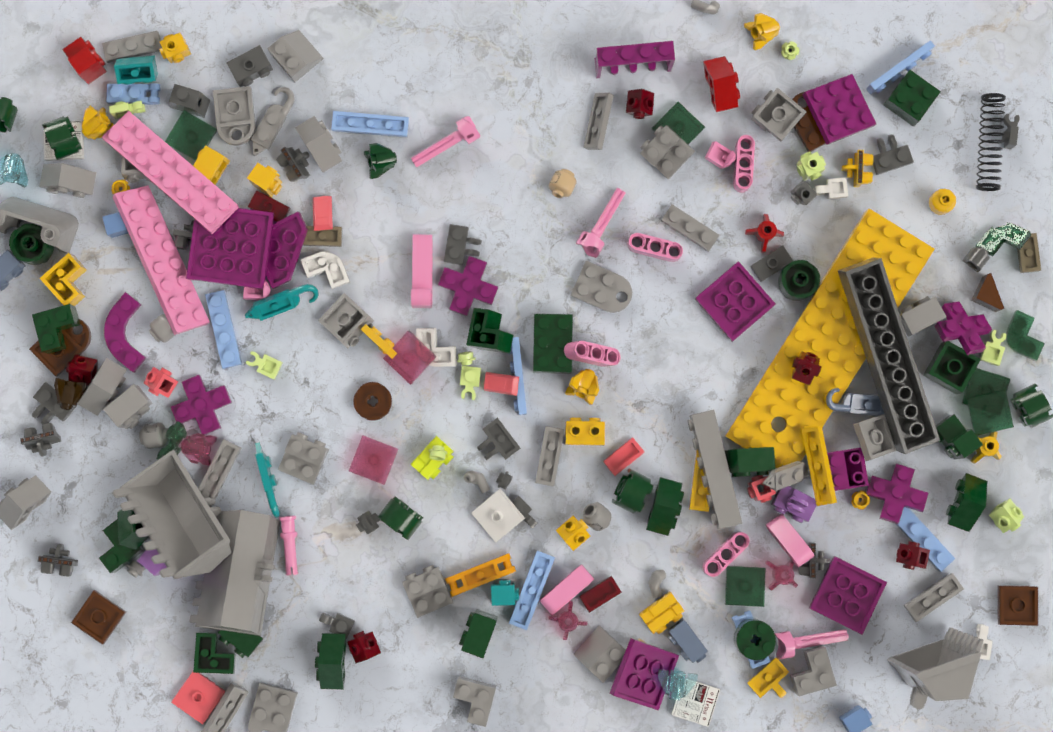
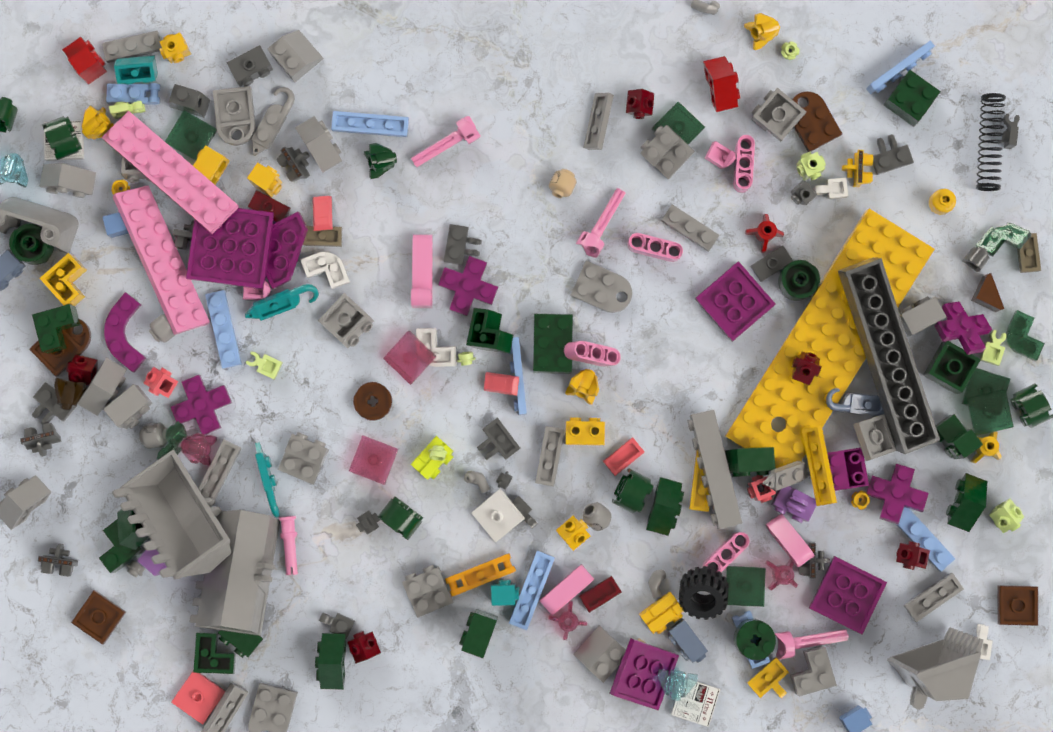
(384, 345): yellow plate -> none
(470, 378): yellowish green plate -> none
(480, 696): light grey brick -> none
(634, 55): magenta window -> none
(703, 605): none -> black tyre
(839, 109): magenta plate -> none

